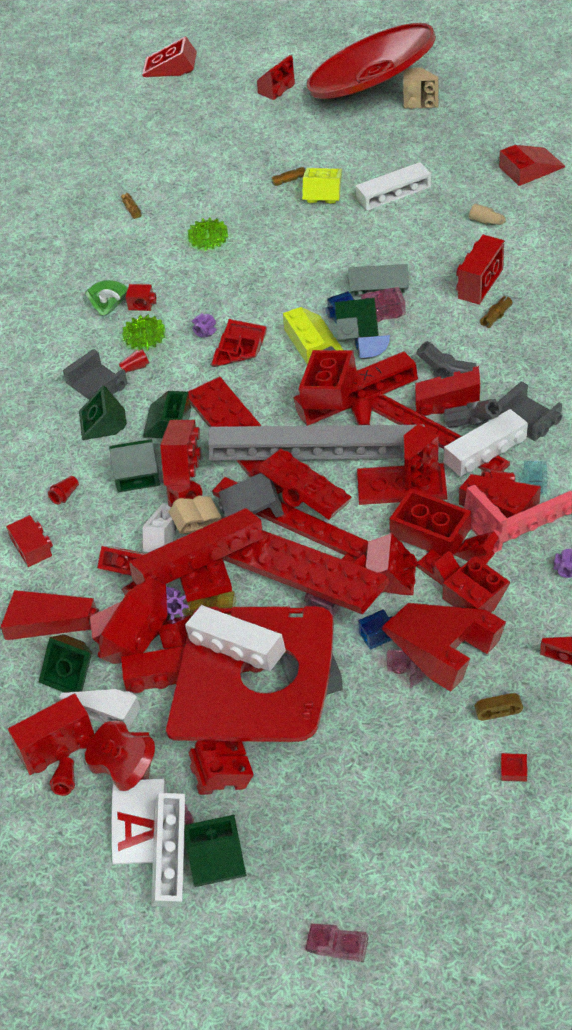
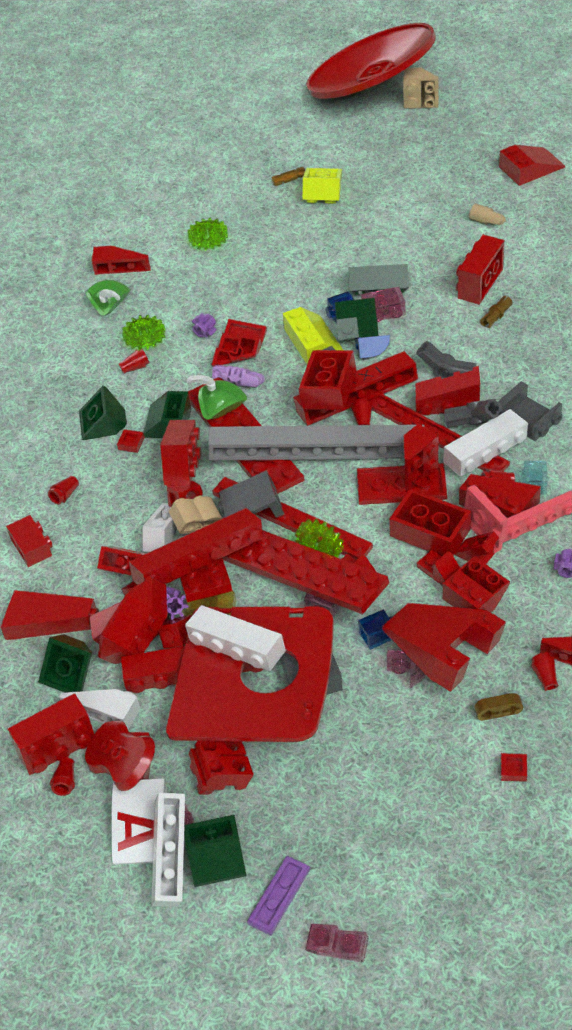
(89, 375): dark grey panel -> none
(118, 260): none -> red slope
(130, 441): none -> red plate
(131, 205): pearl gold axle -> none
(134, 465): slope -> none
(140, 297): red brick -> none
(171, 60): red slope -> none
(217, 396): none -> bright green hat
(238, 376): none -> lavender hinge
(277, 79): red slope -> none
(278, 895): none -> medium lavender tile
(303, 484): red plate -> none
(310, 533): none -> clear neon green gear
(392, 559): red slope -> none
(393, 186): white brick -> none
(545, 669): none -> red cone

